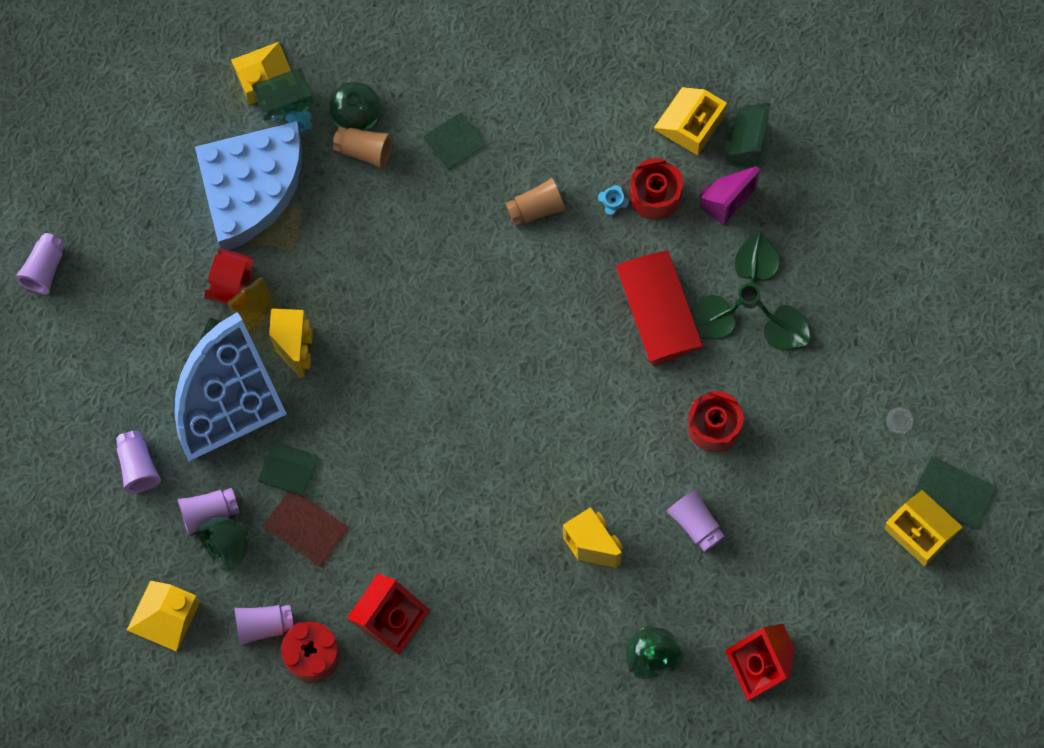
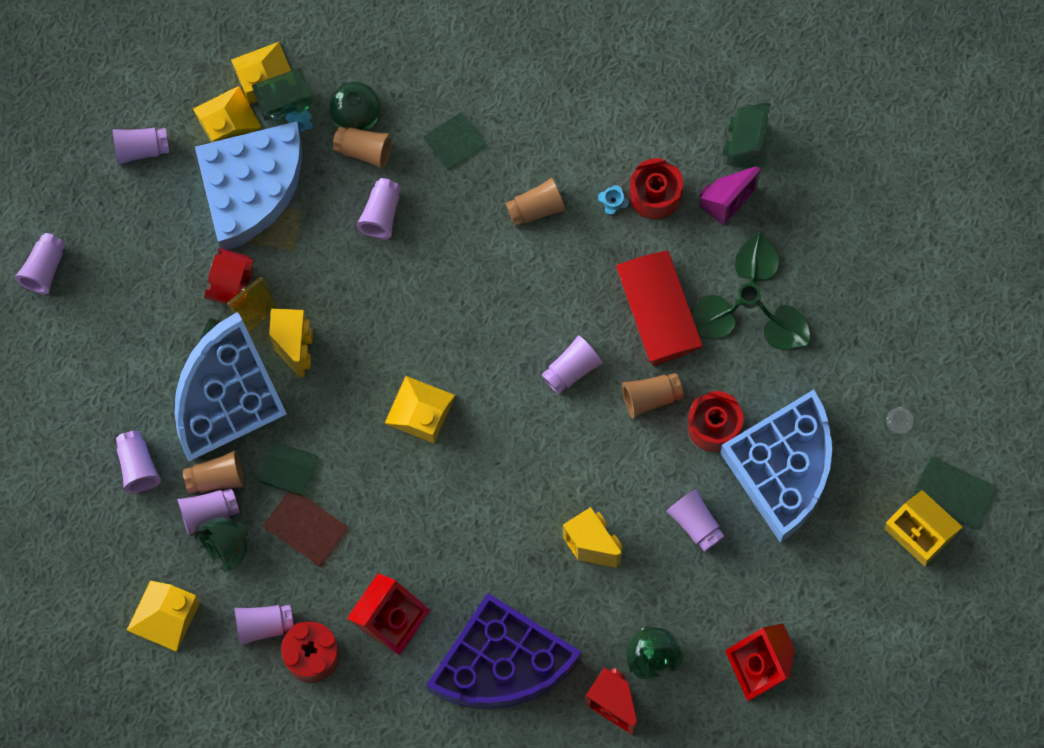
(139, 144): none -> lavender plant
(215, 474): none -> medium nougat plant
(227, 116): none -> yellow slope
(380, 210): none -> lavender plant
(420, 409): none -> yellow slope
(501, 660): none -> dark purple brick
(571, 365): none -> lavender plant
(613, 700): none -> red slope
(651, 393): none -> medium nougat plant
(692, 118): yellow slope -> none
(784, 463): none -> light blue brick

